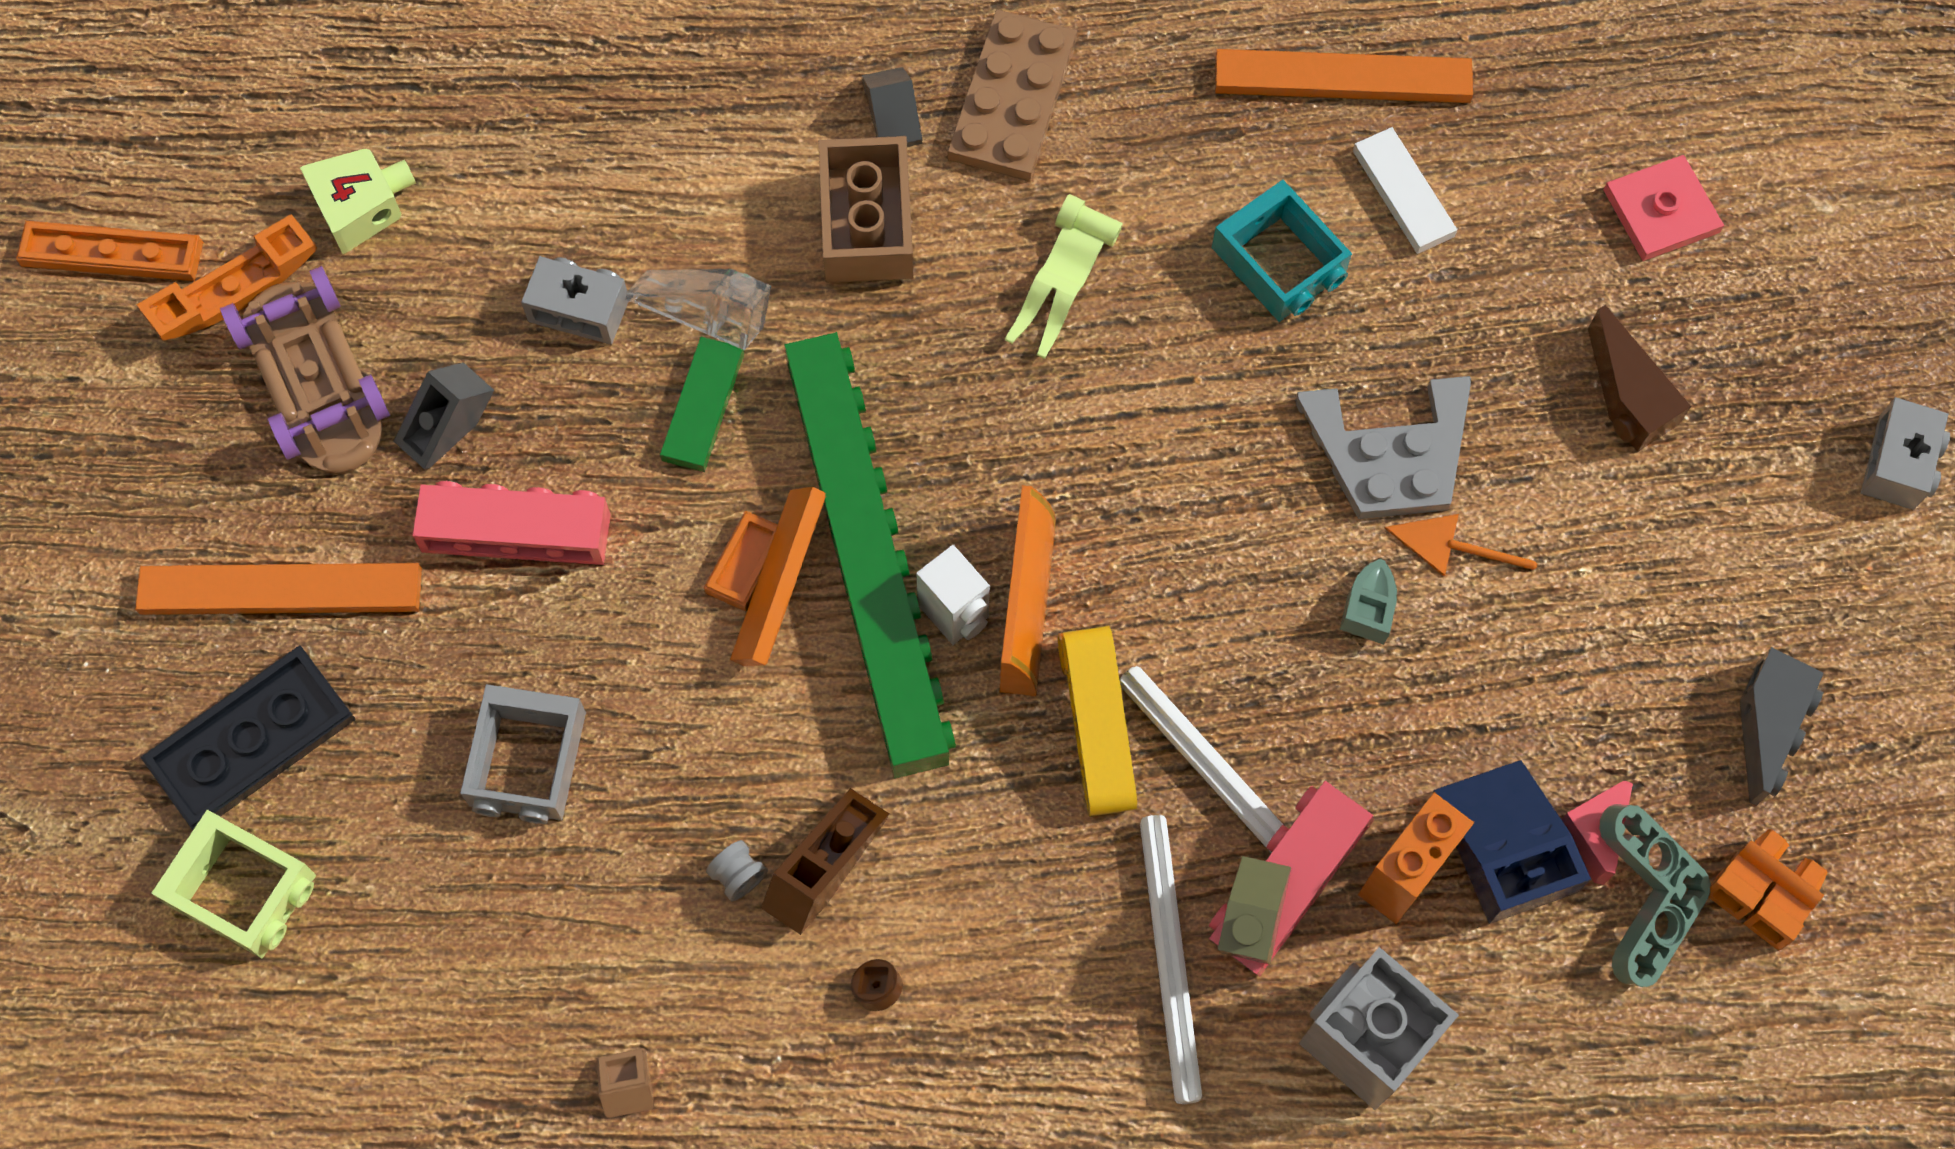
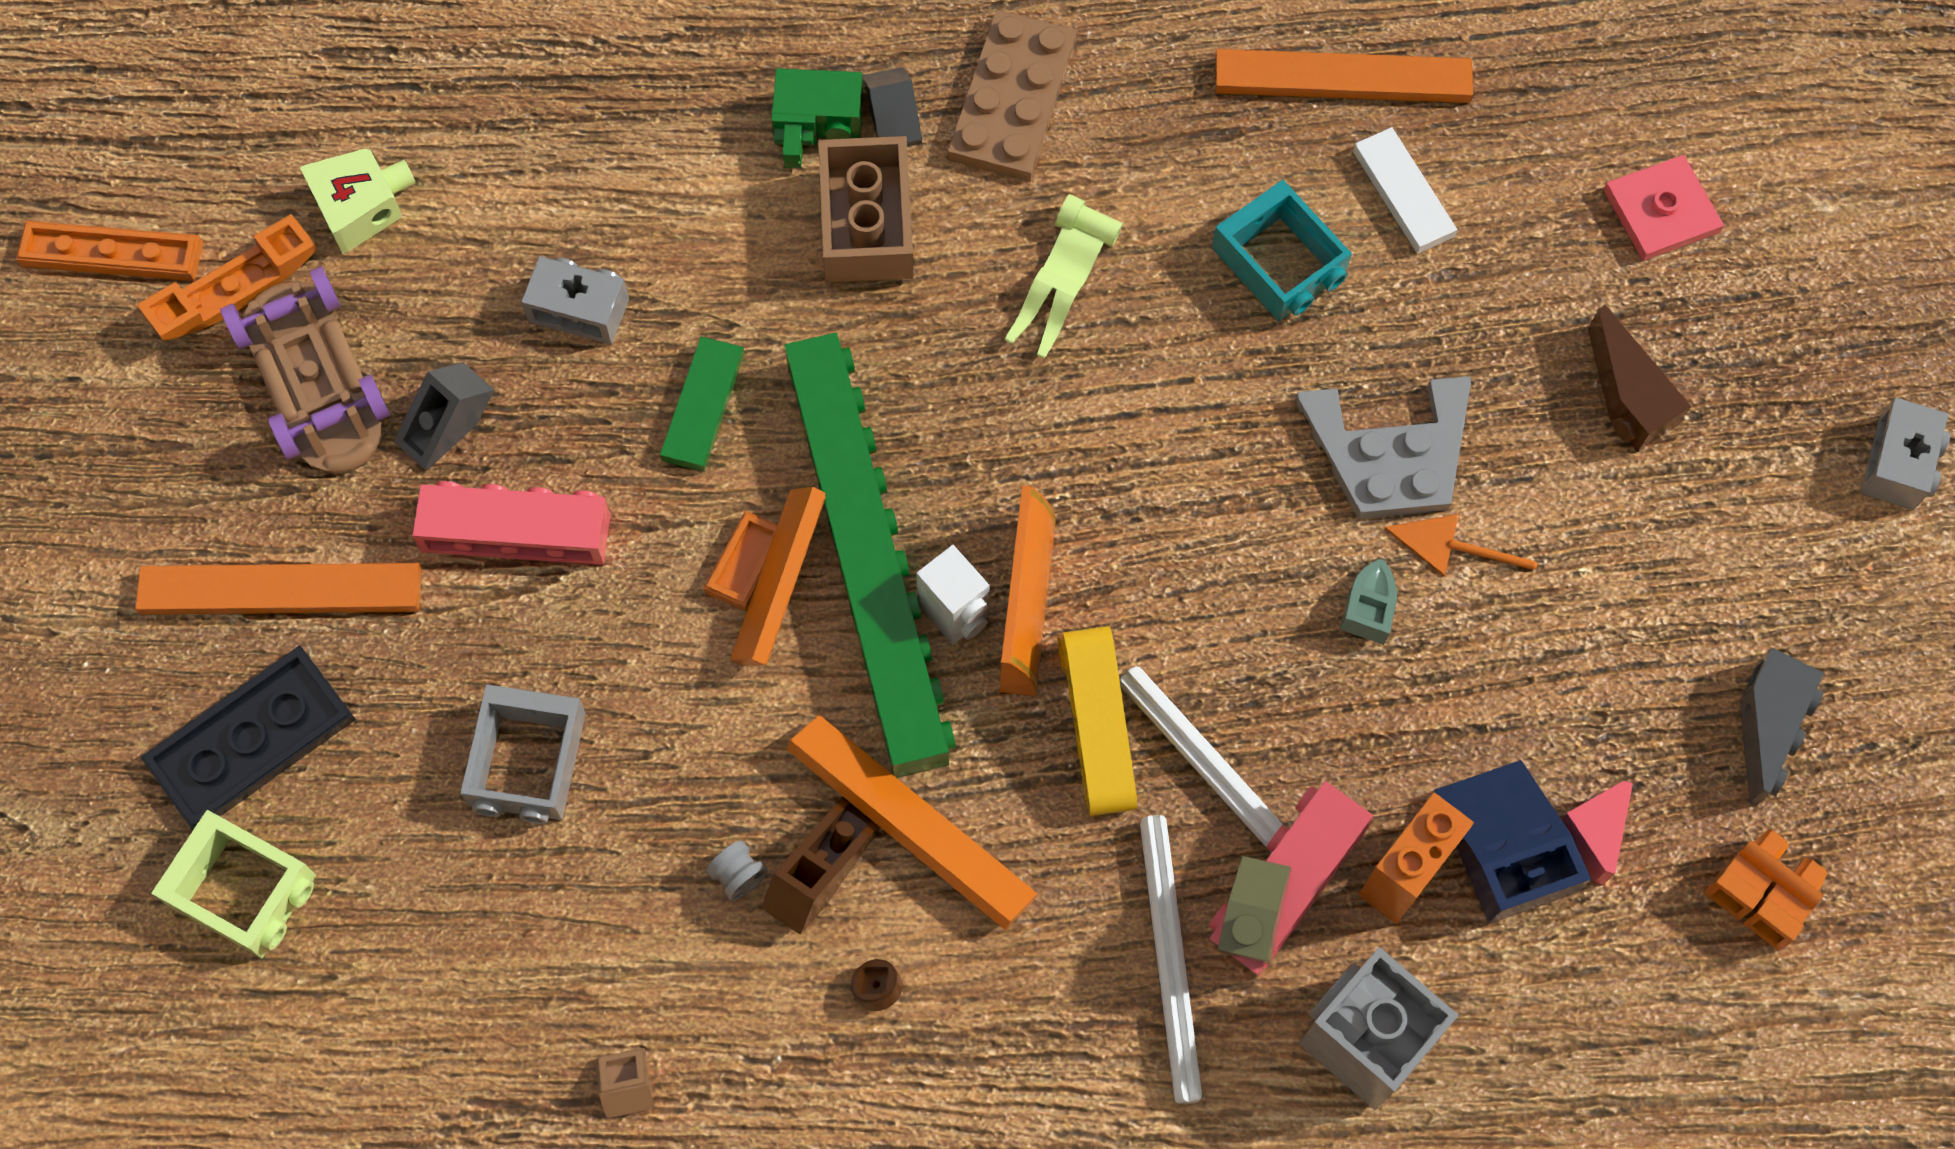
(709, 300): clear slope -> none
(815, 107): none -> green hinge
(912, 822): none -> orange tile
(1666, 885): sand green beam -> none

